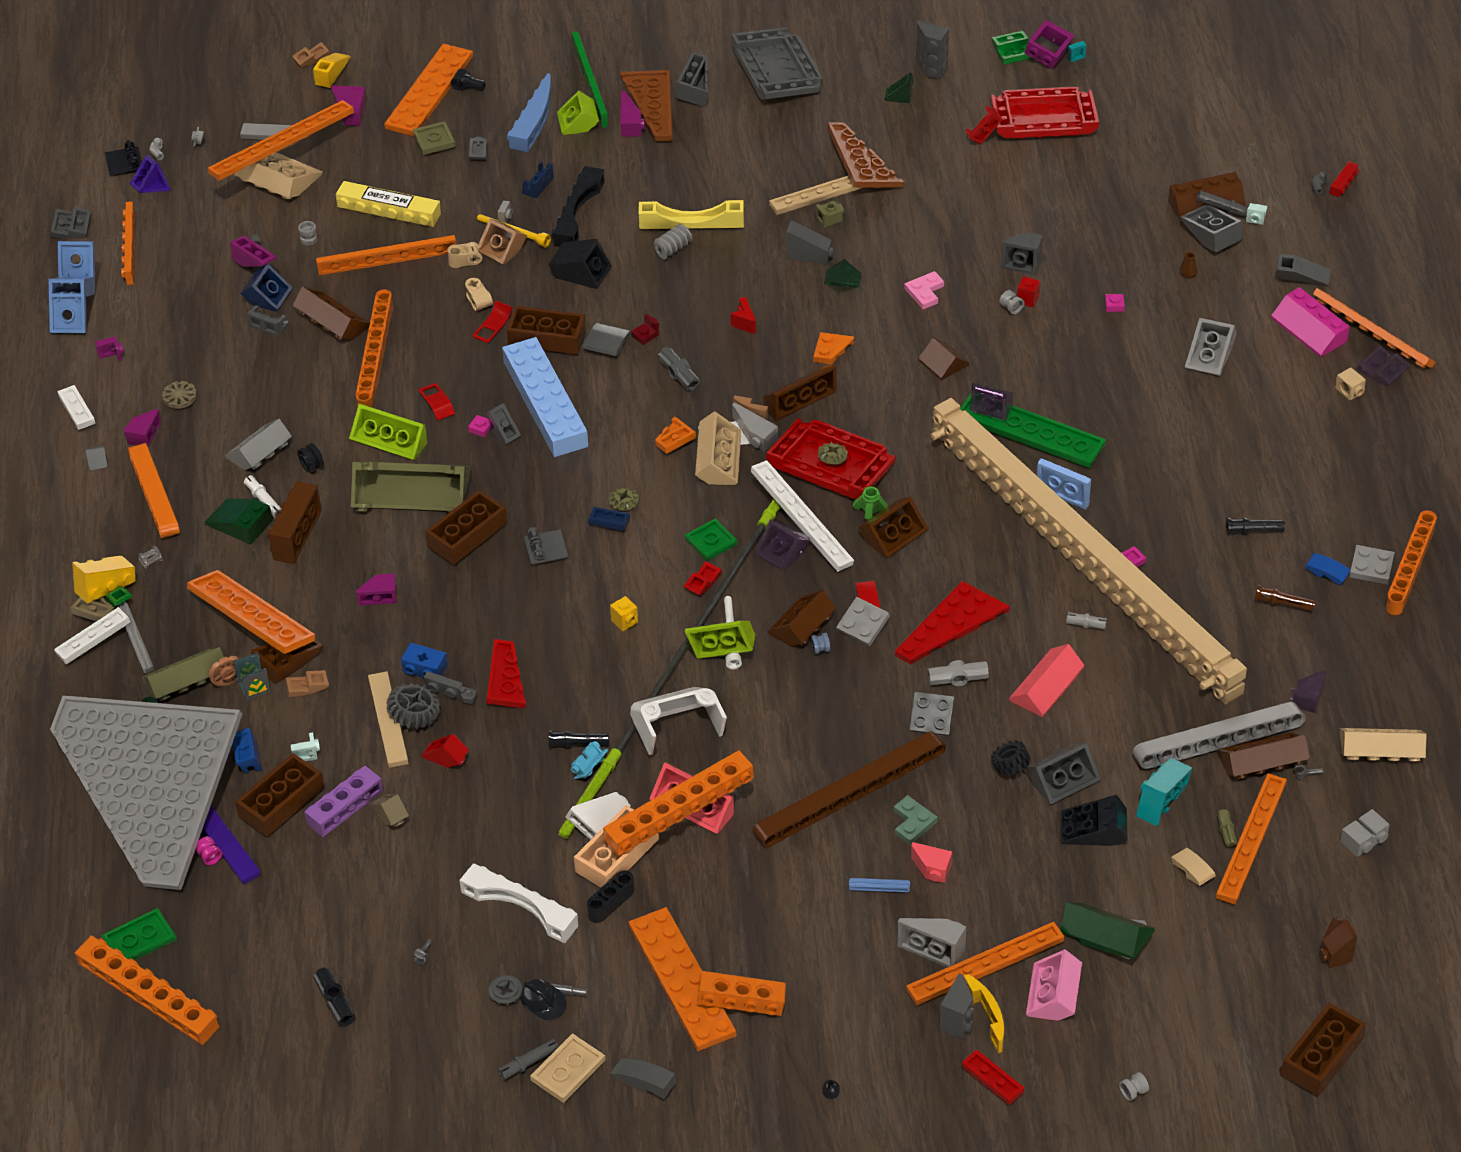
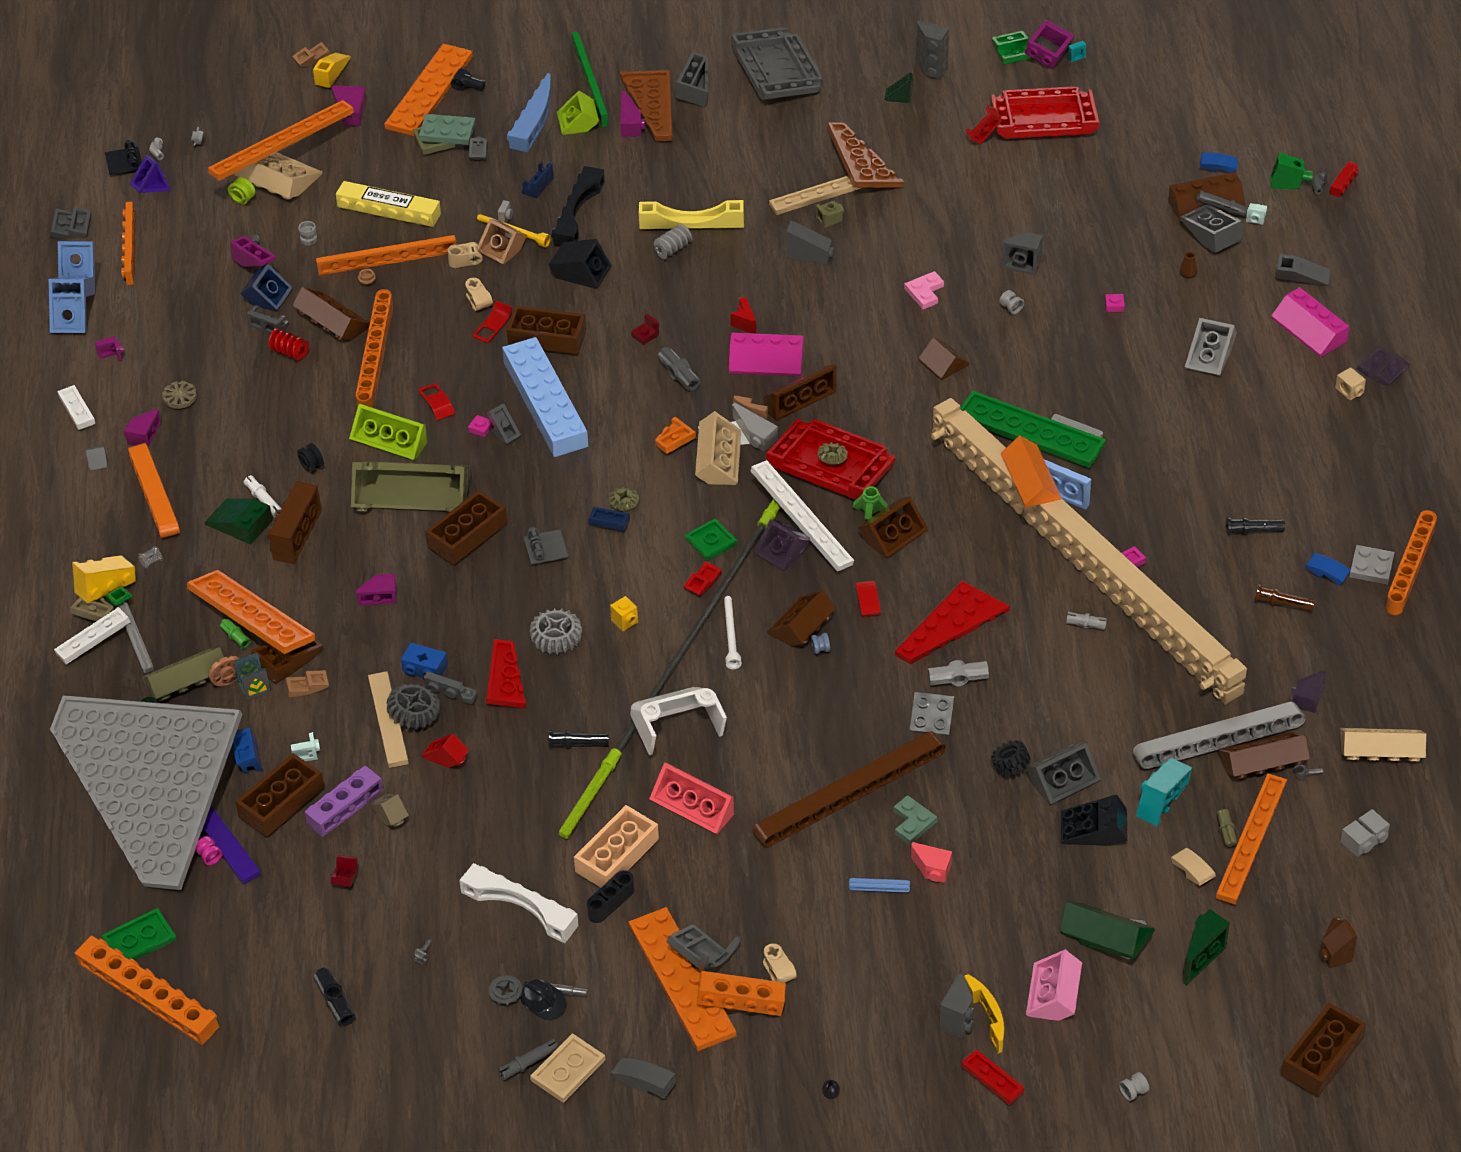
(235, 633): none -> bright green axle
(241, 190): none -> lime wheel
(259, 445): light grey slope -> none
(260, 131): light grey tile -> none
(288, 344): none -> red piece
(345, 871): none -> dark red bracket
(366, 276): none -> medium nougat plate
(447, 129): none -> sand green plate
(556, 627): none -> light grey gear
(594, 756): medium azure hinge -> none
(596, 813): white slope -> none
(606, 339): dark grey slope -> none
(678, 803): orange brick -> none
(701, 949): none -> dark grey piece
(721, 638): lime slope -> none
(766, 354): none -> dark pink slope
(778, 964): none -> tan piece
(830, 347): orange wing -> none
(843, 275): clear green slope -> none
(863, 621): light grey plate -> none
(933, 939): light grey slope -> none
(986, 962): orange plate -> none
(991, 401): slope -> none
(1029, 291): red brick -> none
(1029, 473): none -> orange slope
(1048, 680): coral slope -> none
(1077, 425): none -> light grey axle
(1206, 944): none -> dark green slope
(1213, 161): none -> blue slope
(1288, 172): none -> green torso
(1379, 333): orange plate -> none

